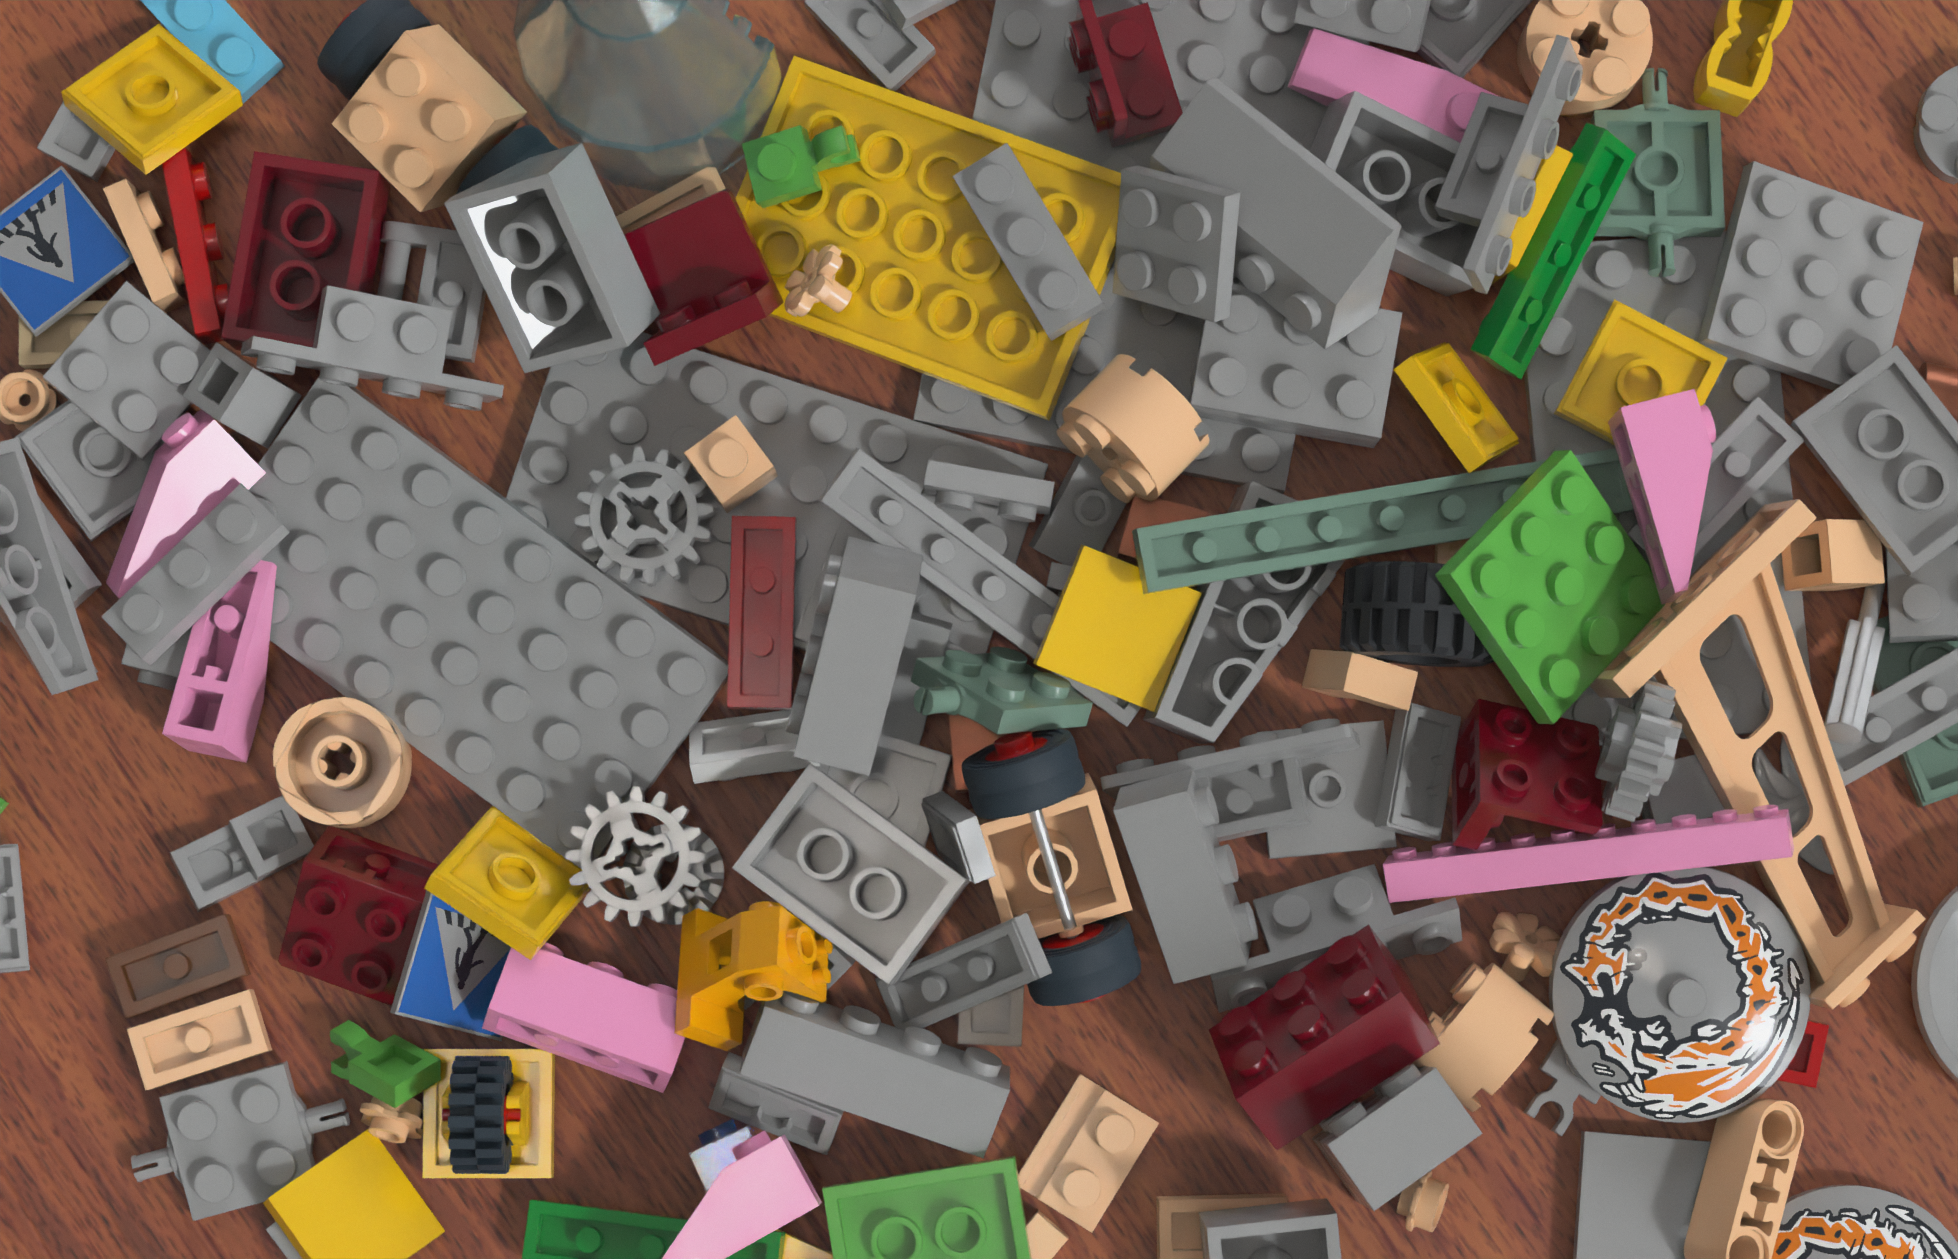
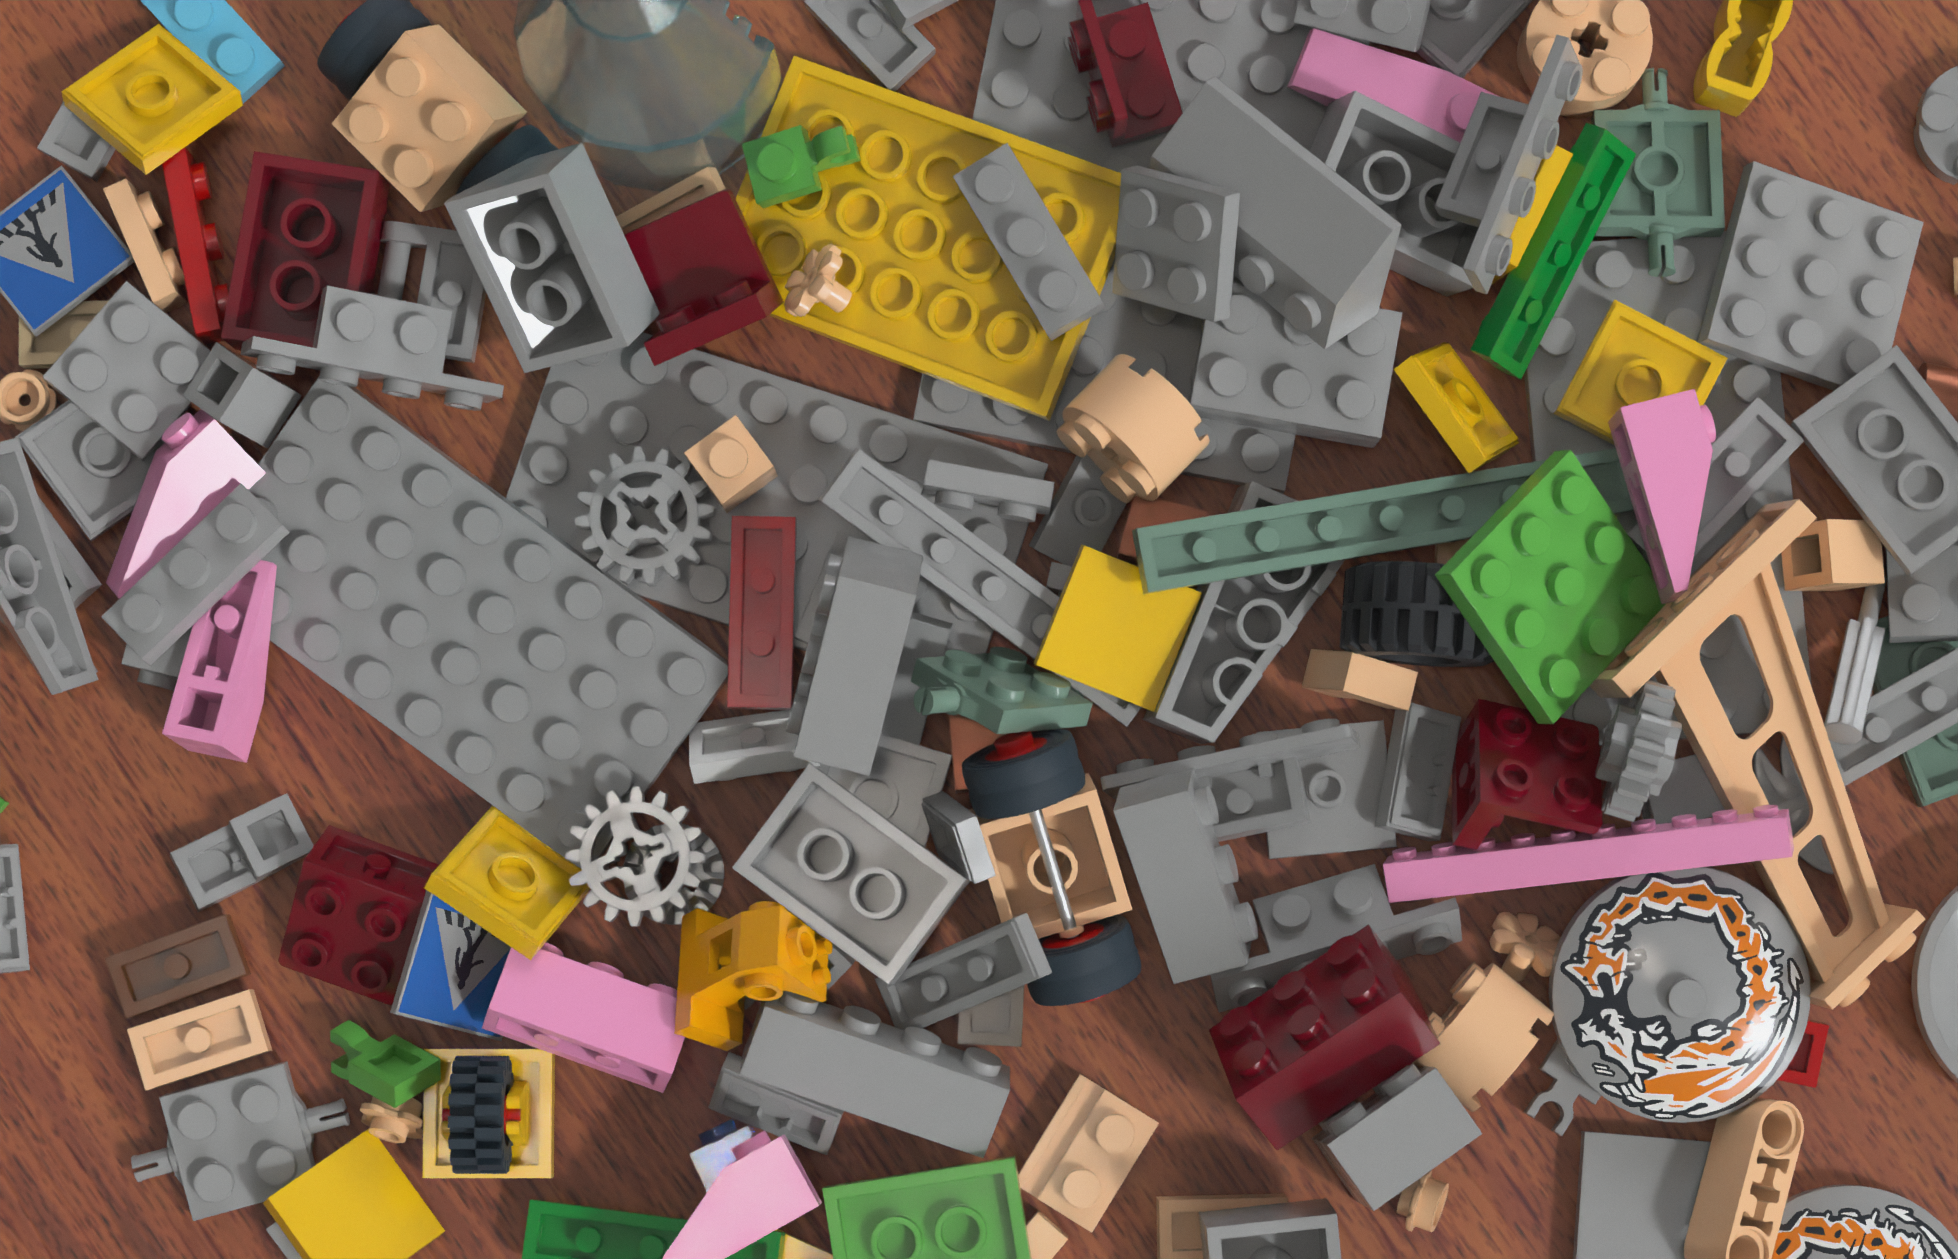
(307, 775): light nougat brick -> none

